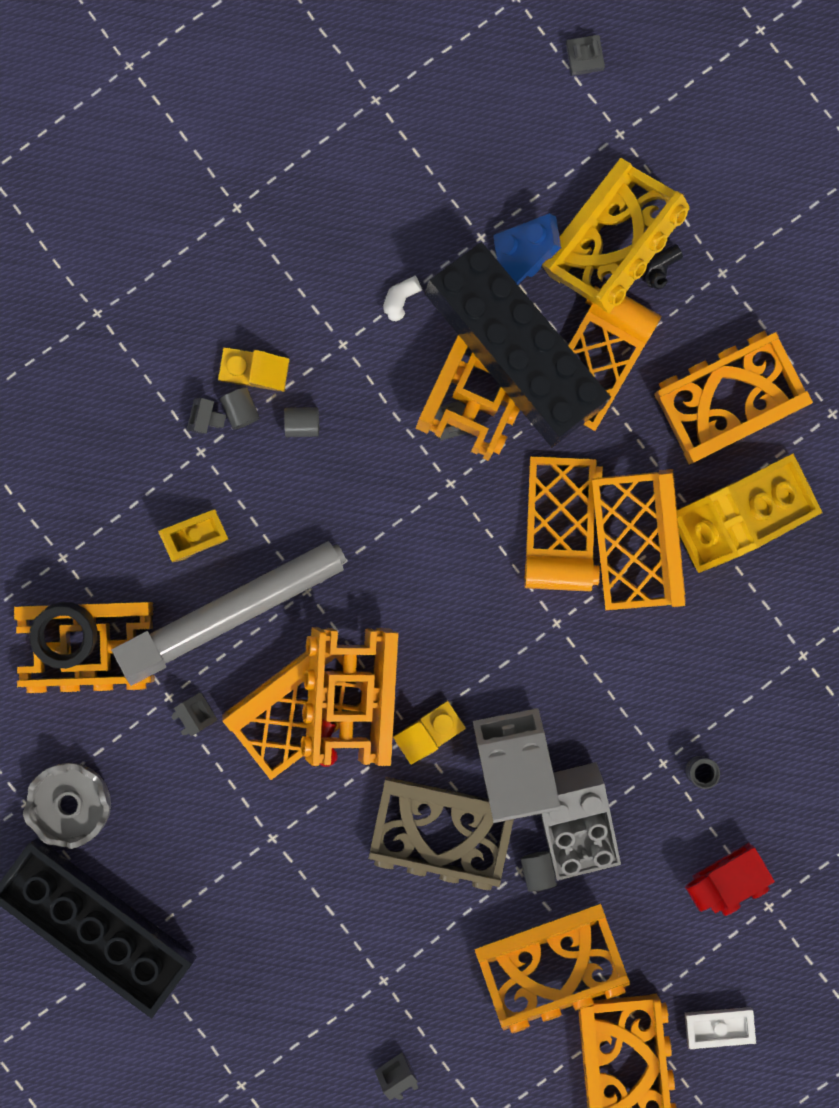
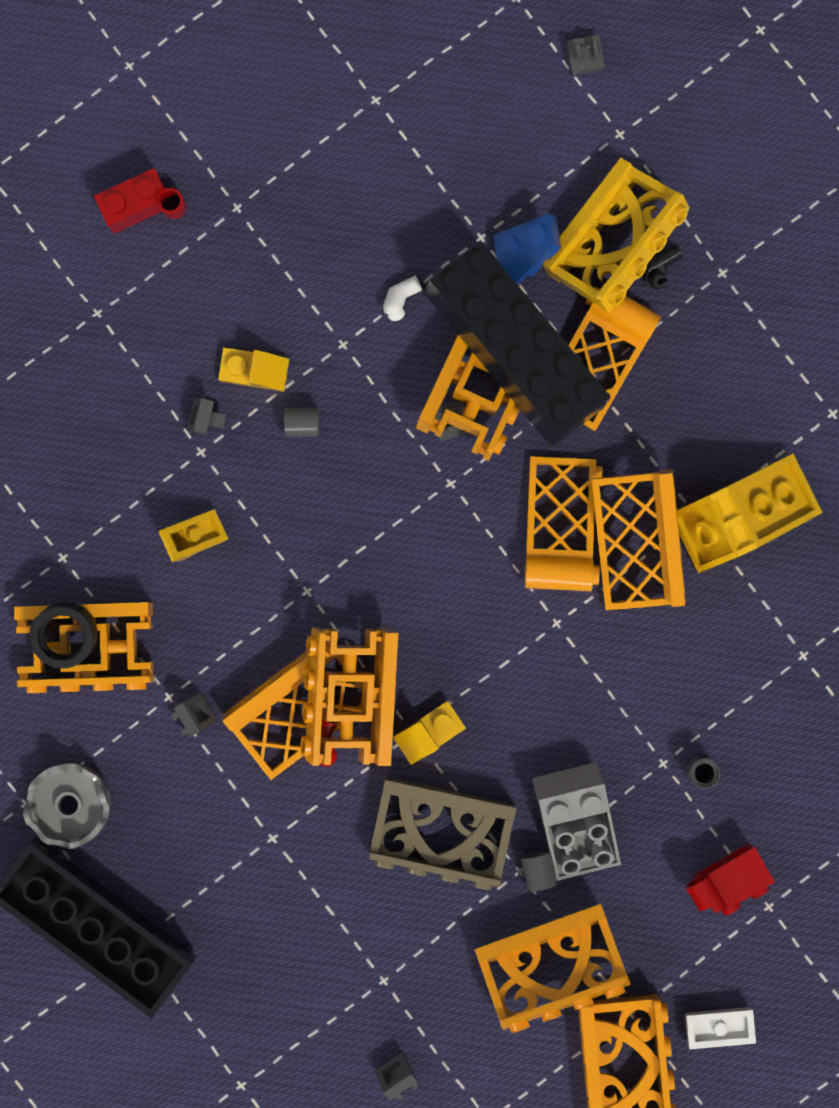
(137, 200): none -> red hinge
(150, 652): light grey brick -> none
(239, 408): dark grey beam -> none
(516, 765): light grey slope -> none
(777, 402): light orange fence -> none

